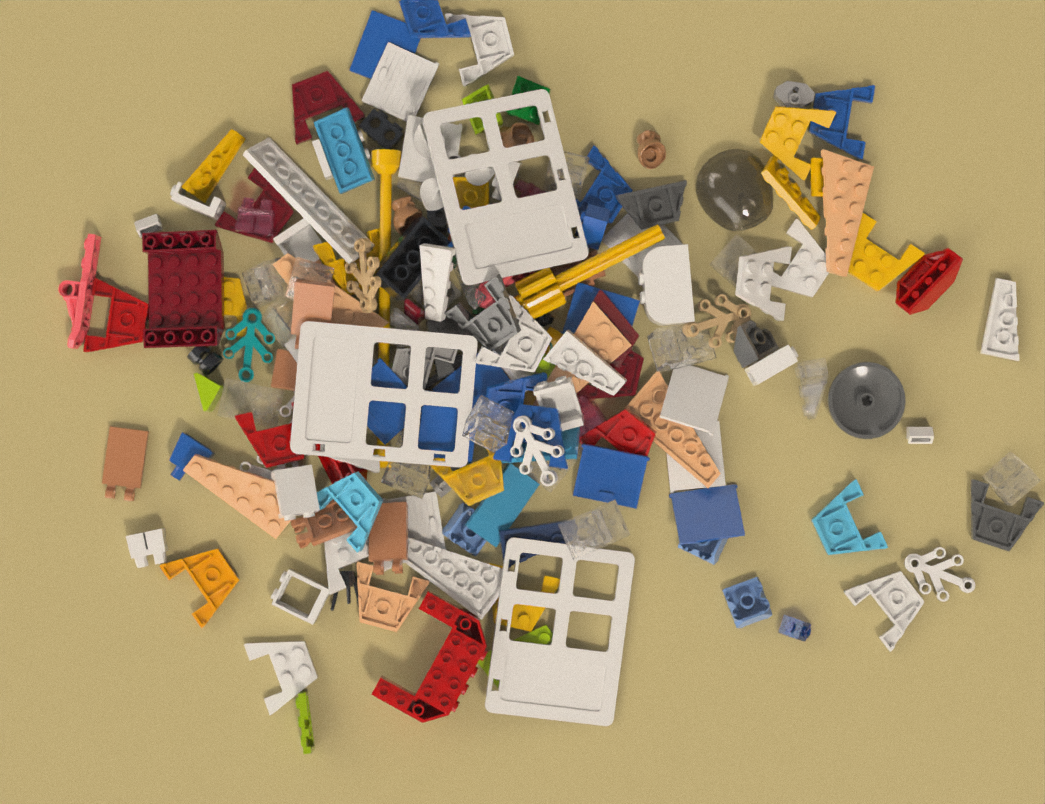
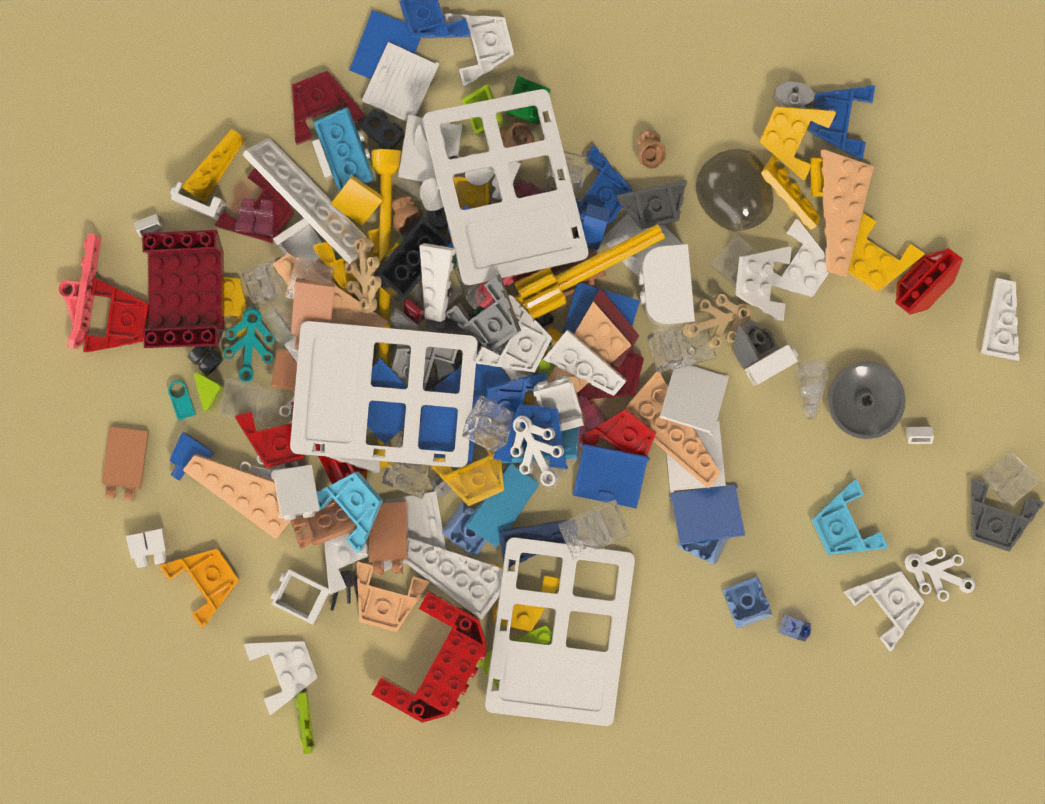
(182, 406): none -> teal piece
(357, 200): none -> yellow tile

